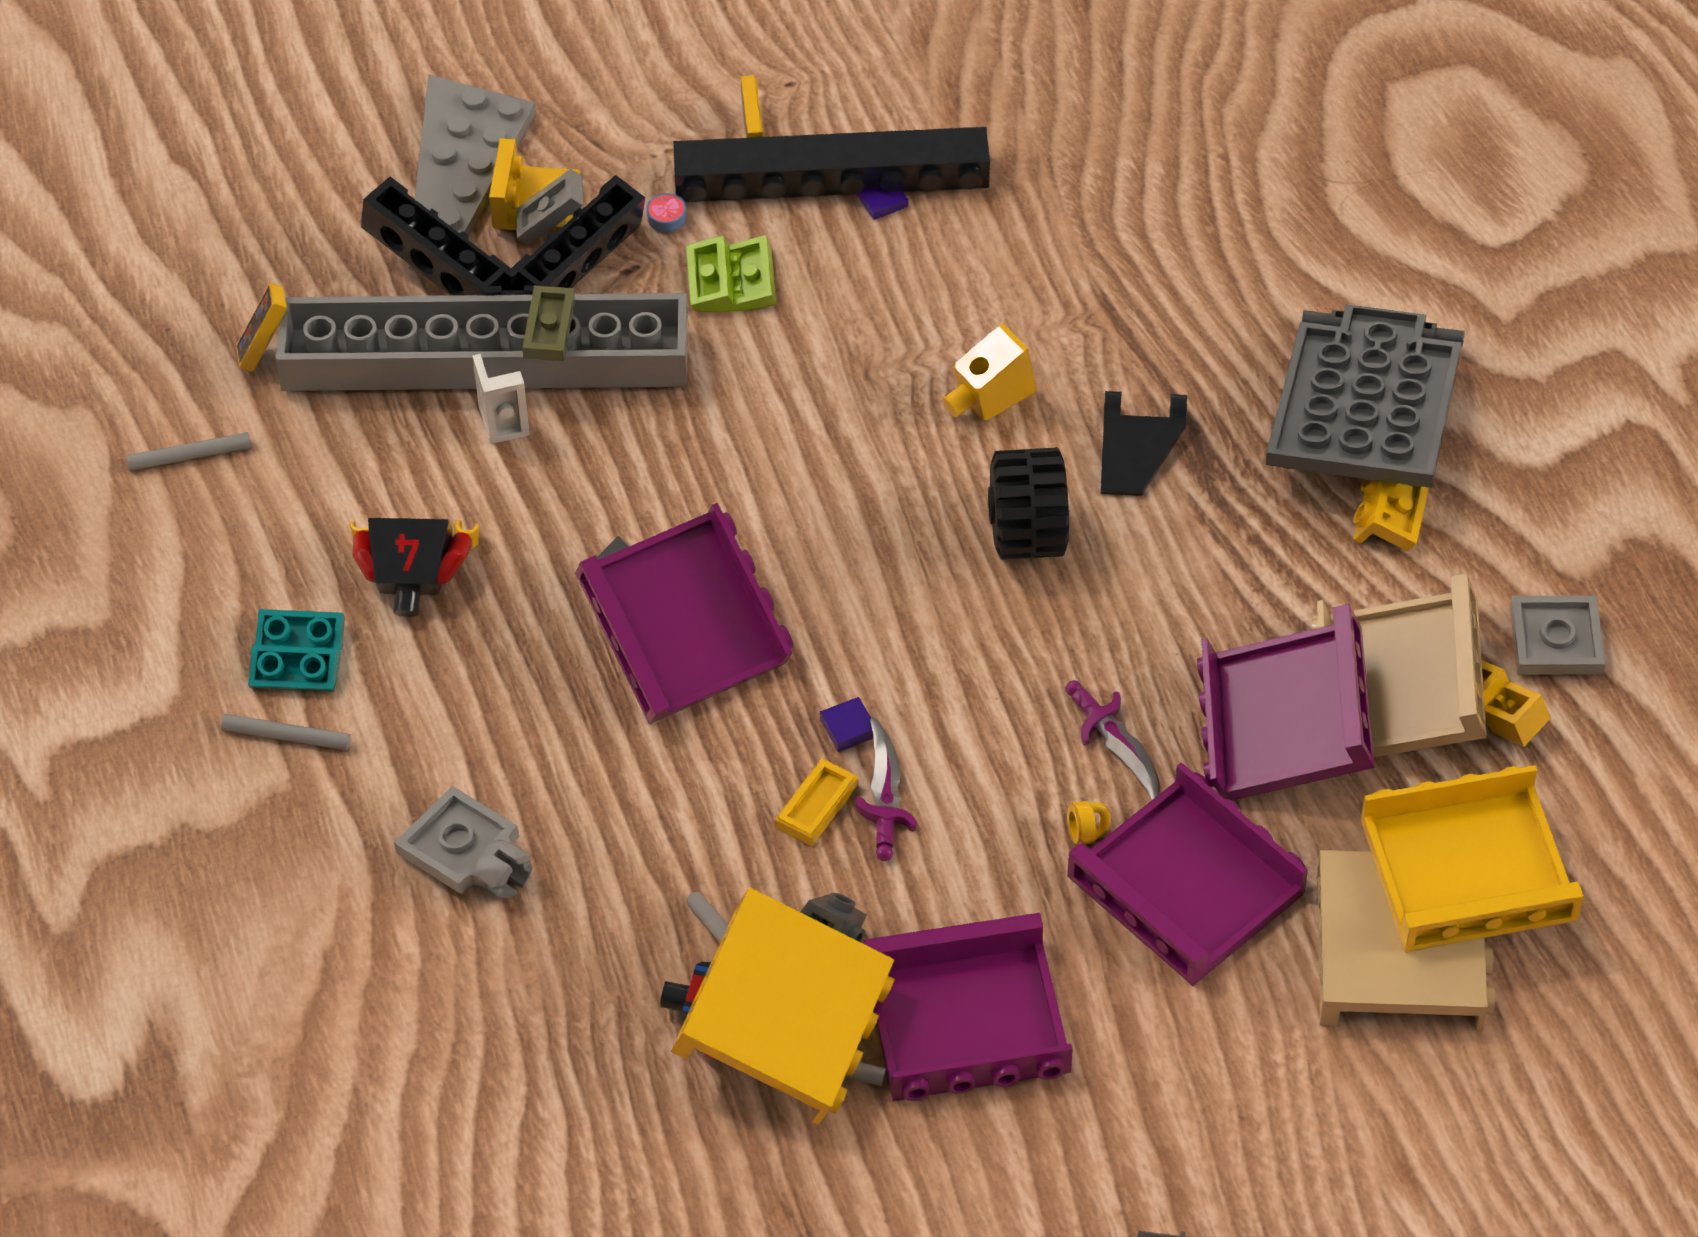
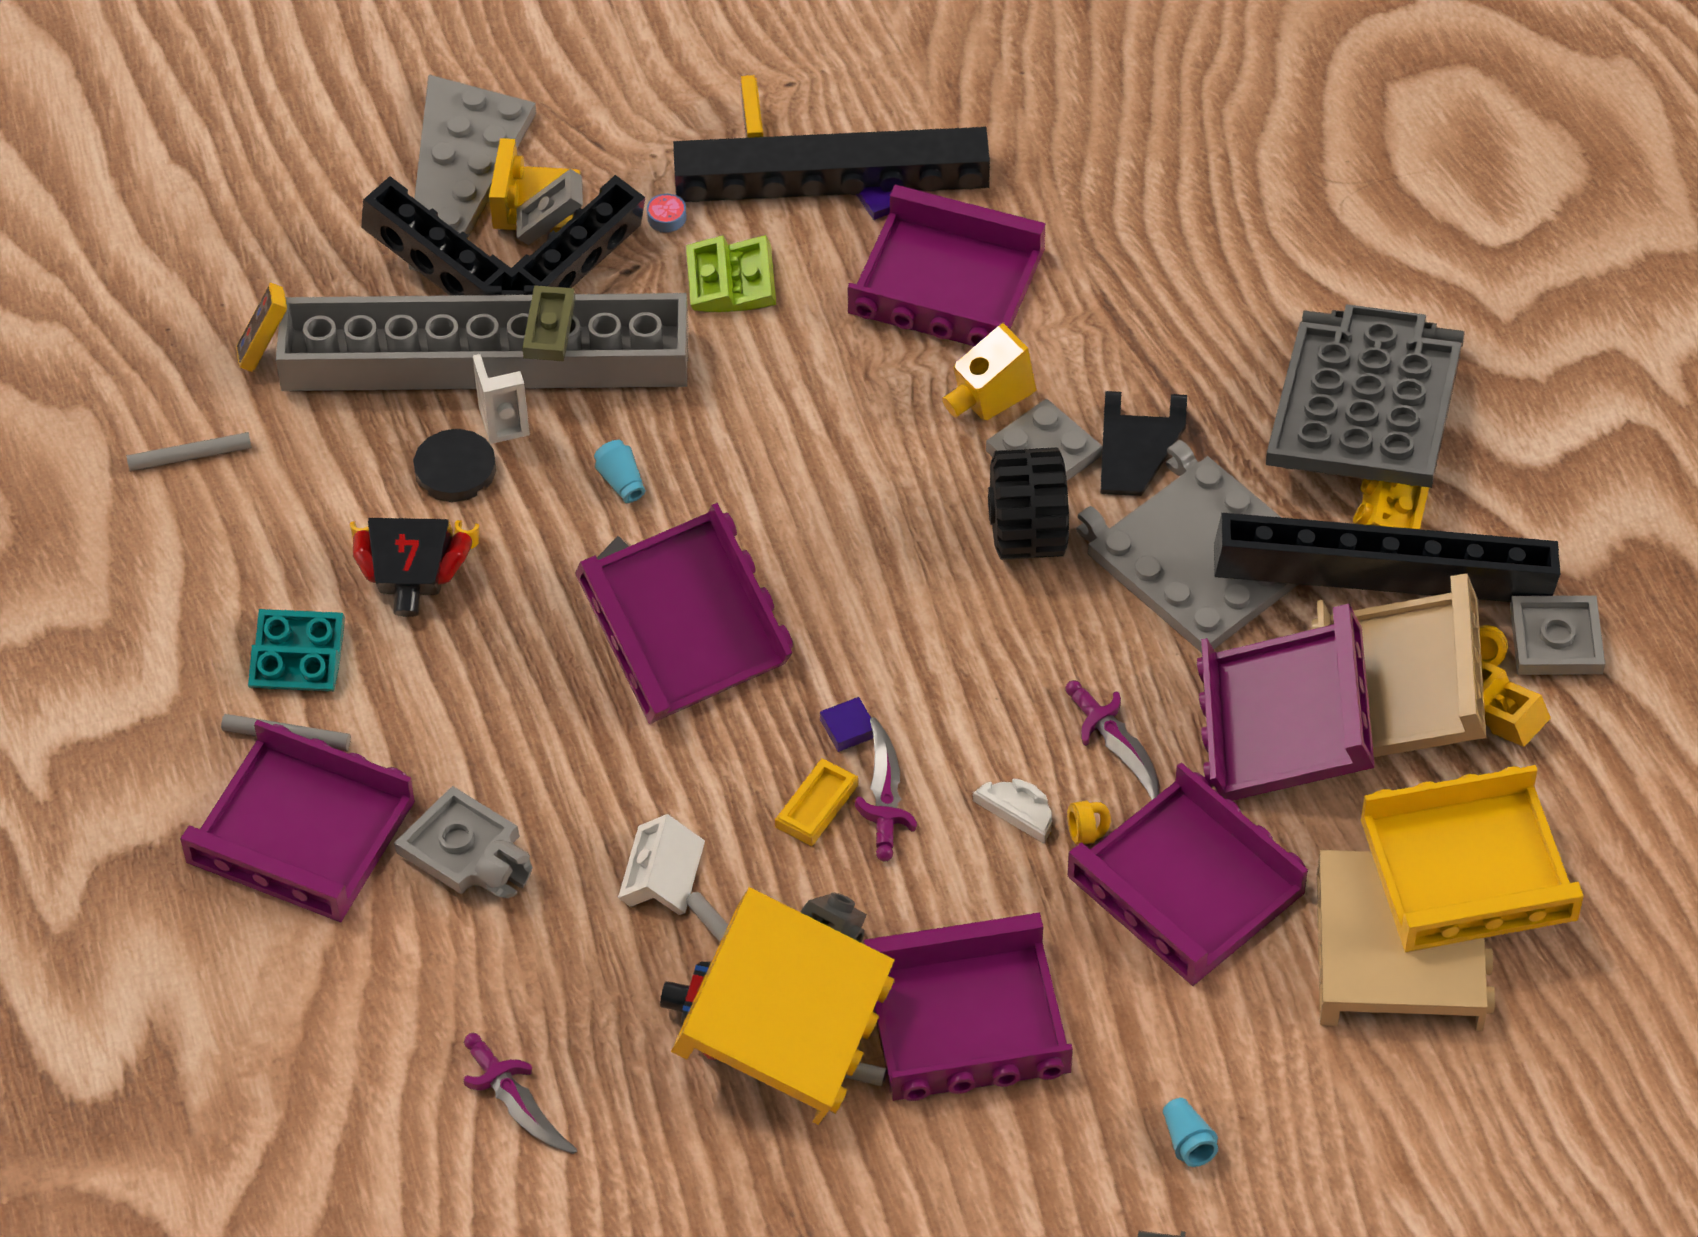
(302, 821): none -> magenta panel
(454, 465): none -> black tile
(515, 1096): none -> piece
(620, 470): none -> medium azure cone
(662, 864): none -> white panel
(947, 267): none -> magenta panel
(1019, 805): none -> white tile
(1048, 428): none -> light grey plate
(1168, 551): none -> light grey plate
(1190, 1135): none -> medium azure cone
(1382, 557): none -> black brick
(1492, 644): none -> yellow tile

